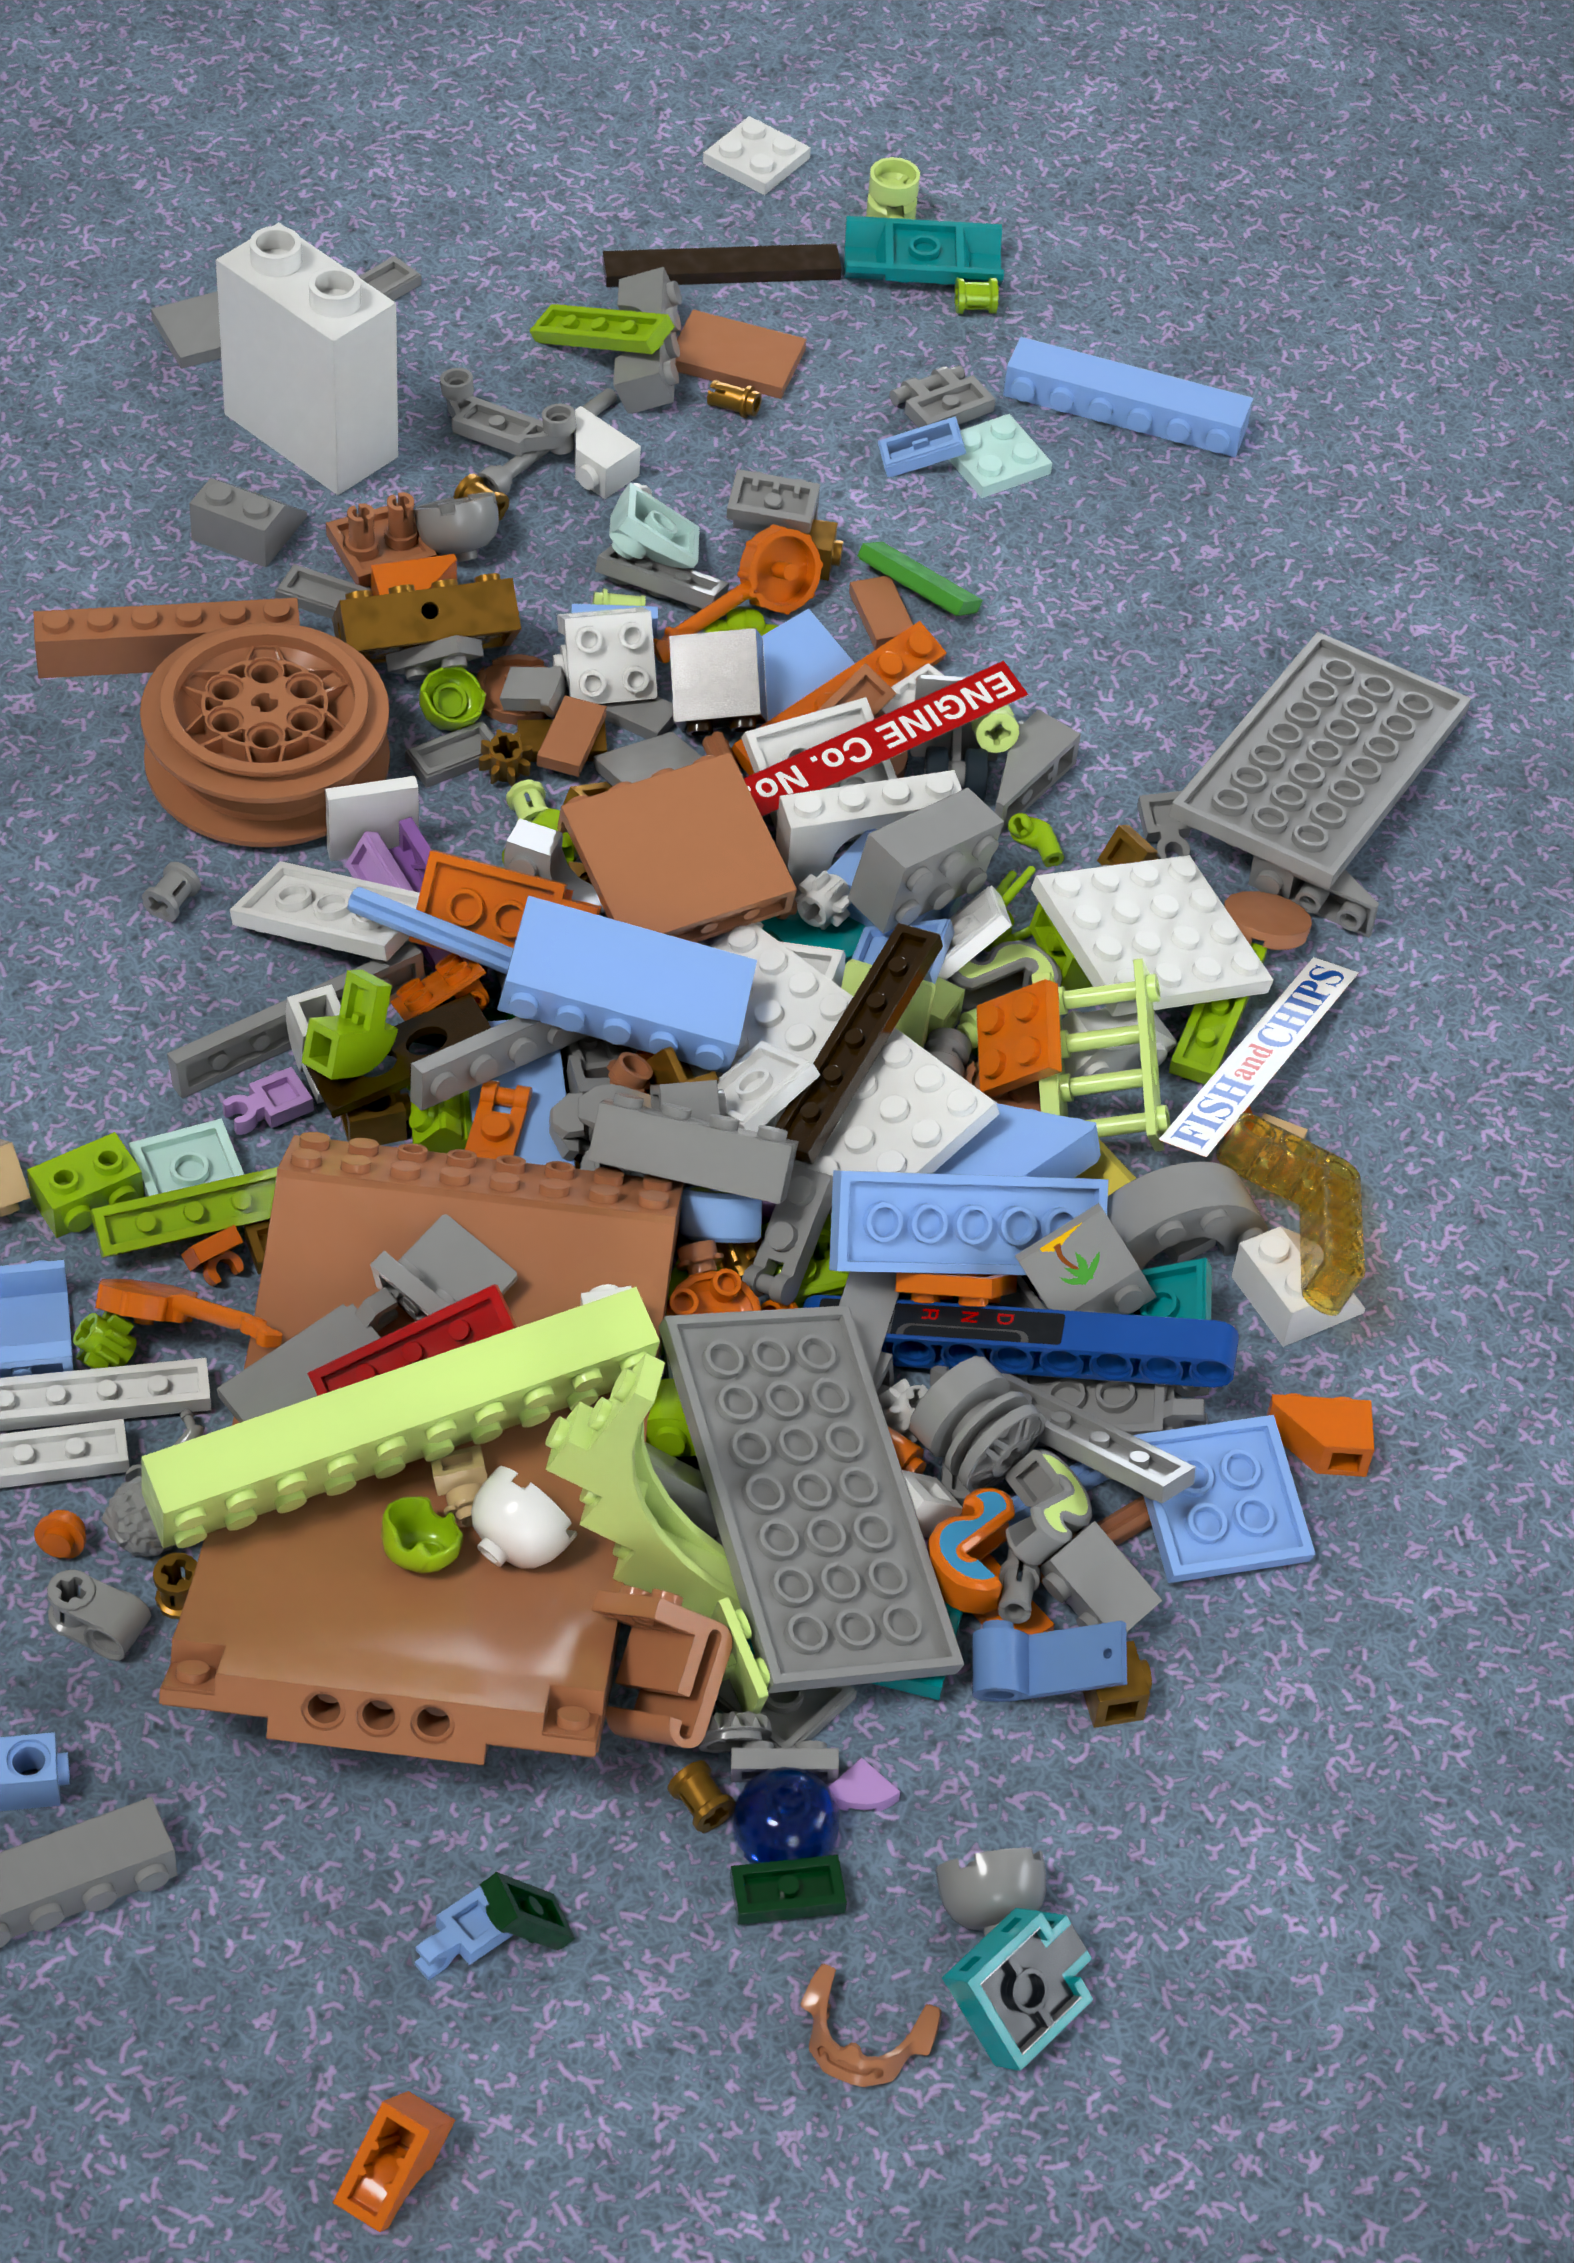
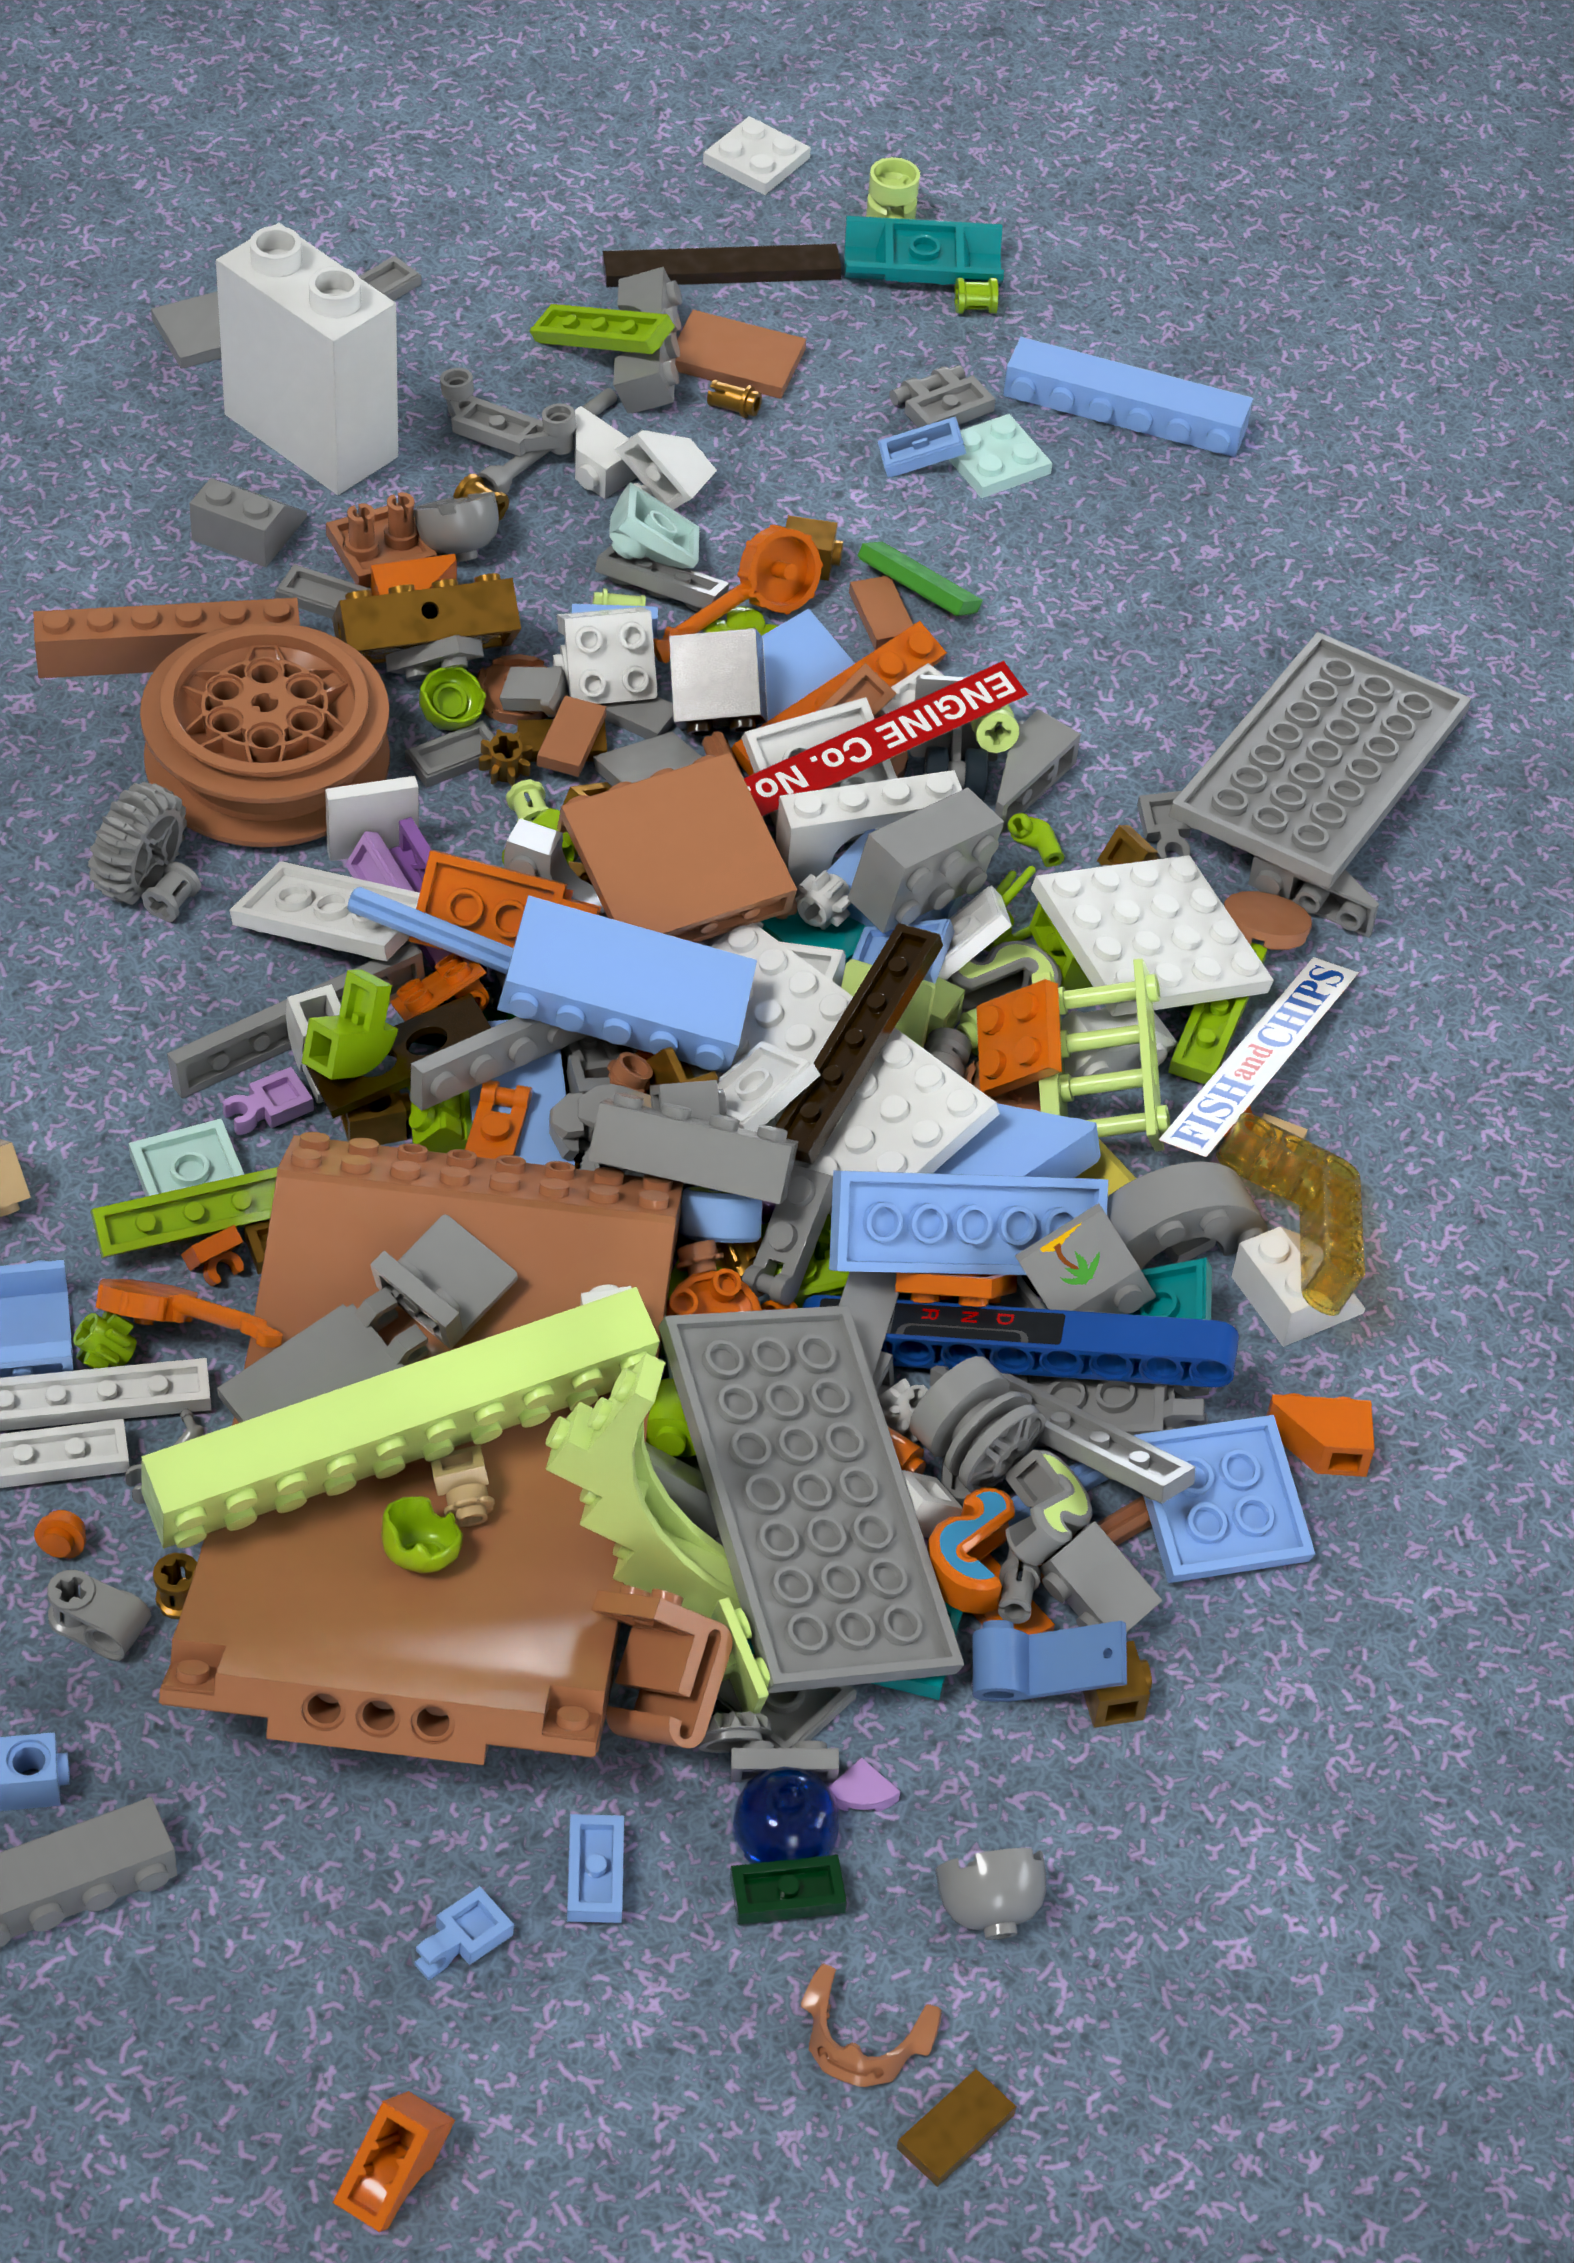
(84, 1180): lime brick -> none
(130, 1521): light grey piece -> none
(137, 841): none -> light grey gear
(447, 1329): red plate -> none
(518, 1522): white cylinder -> none
(526, 1911): dark green plate -> none
(595, 1868): none -> light blue plate
(667, 465): none -> white slope
(701, 1796): pearl gold bush -> none
(767, 499): light grey bracket -> none
(956, 2127): none -> pearl gold tile
(1021, 1985): piece -> none

